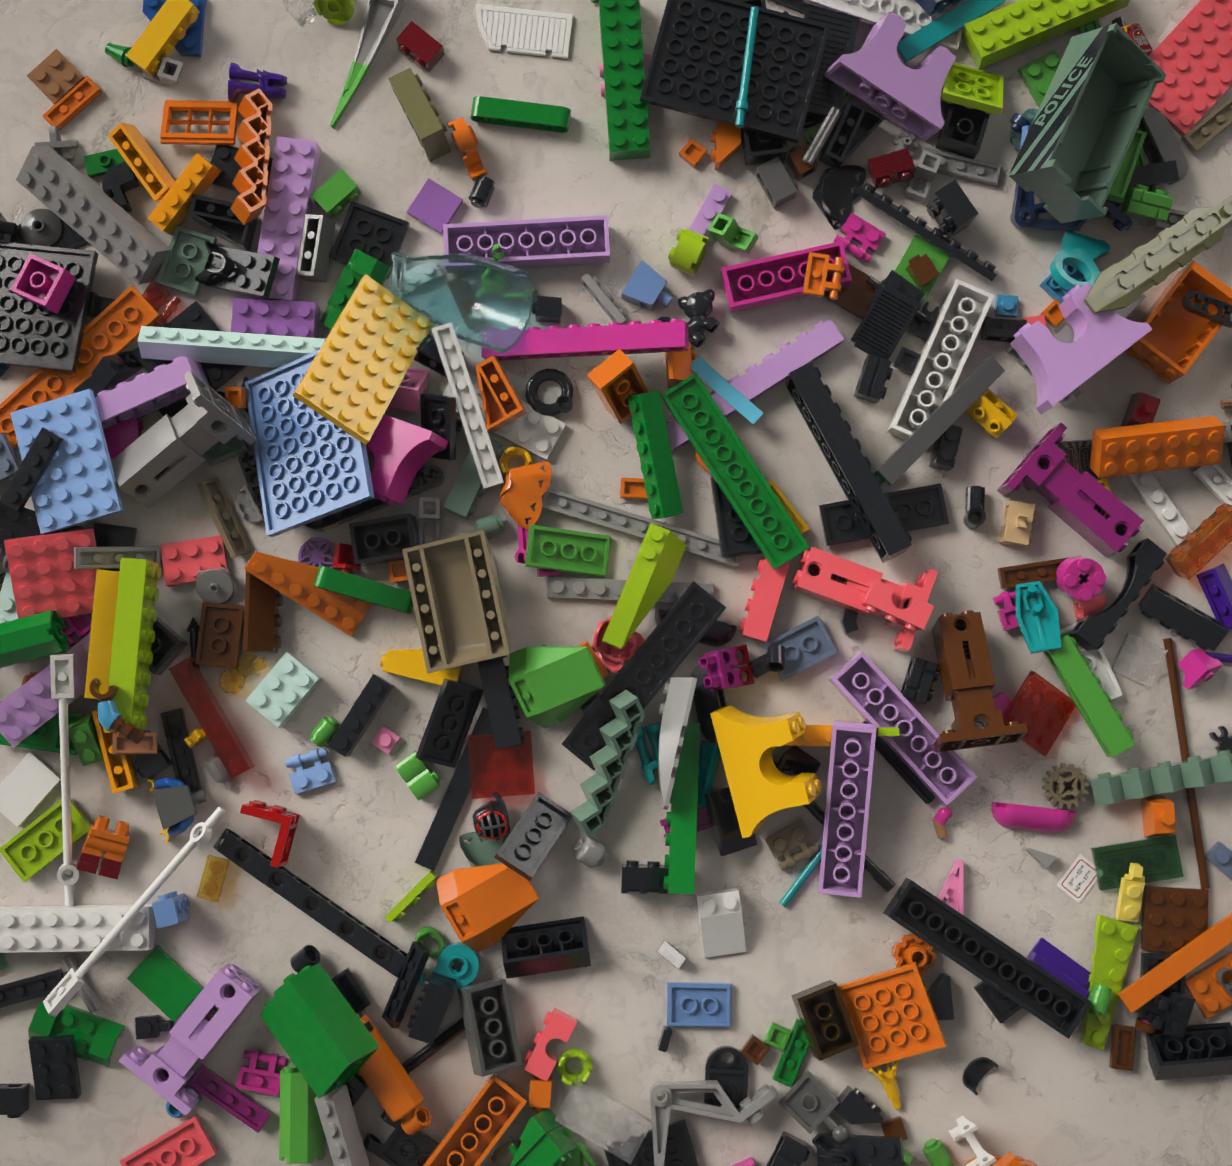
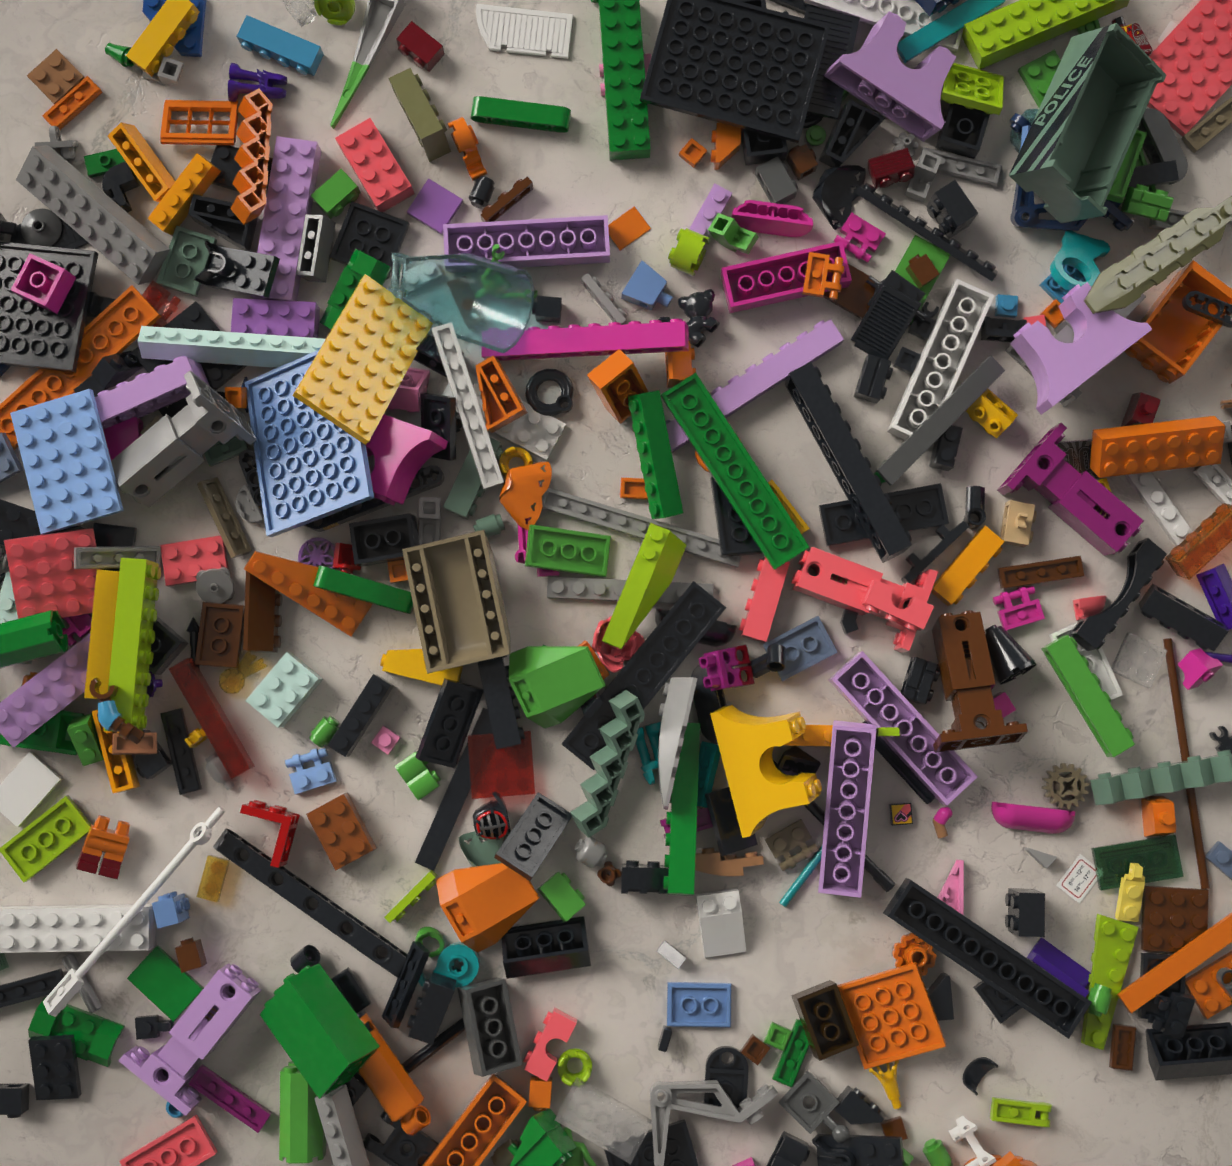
(31, 469): black plate -> none
(63, 688): white bar -> none
(155, 683): none -> dark purple plant
(175, 805): dark grey torso -> none
(190, 954): none -> reddish brown brick
(260, 1079): dark pink plate -> none
(280, 45): none -> dark azure brick
(341, 831): none -> dark orange brick
(374, 165): none -> coral brick
(507, 200): none -> reddish brown plate
(562, 896): none -> bright green brick
(609, 879): none -> reddish brown plate
(627, 228): none -> orange sticker
(726, 390): medium azure sticker -> none
(731, 865): none -> medium nougat slope
(742, 103): teal bar -> none
(772, 218): none -> dark pink brick
(822, 135): light grey axle -> none
(901, 814): none -> tile
(947, 537): none -> black hinge
(967, 565): none -> light orange brick
(1007, 655): none -> black cone
(1020, 1112): none -> lime plate
(1025, 912): none -> black brick
(1037, 617): teal piece -> none
(1042, 709): clear red plate -> none
(1091, 582): dark pink brick -> none
(1144, 1026): reddish brown tile -> none

